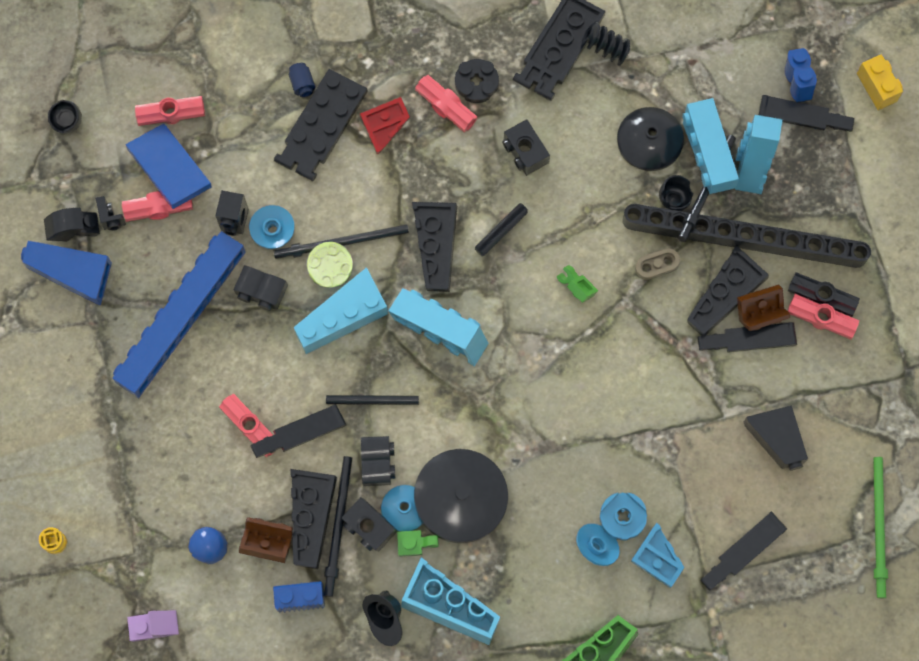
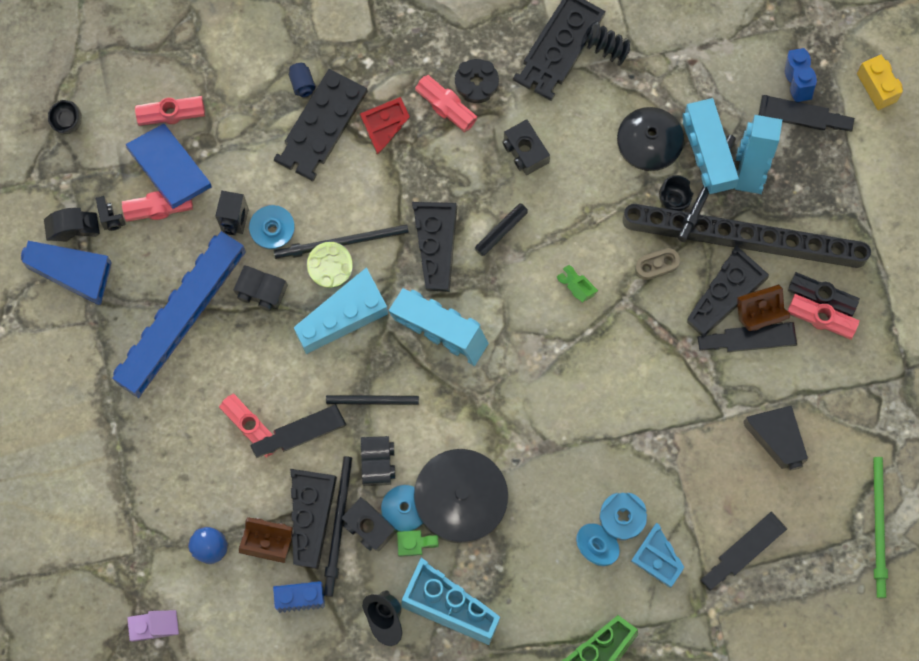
(56, 544): yellow wheel -> none

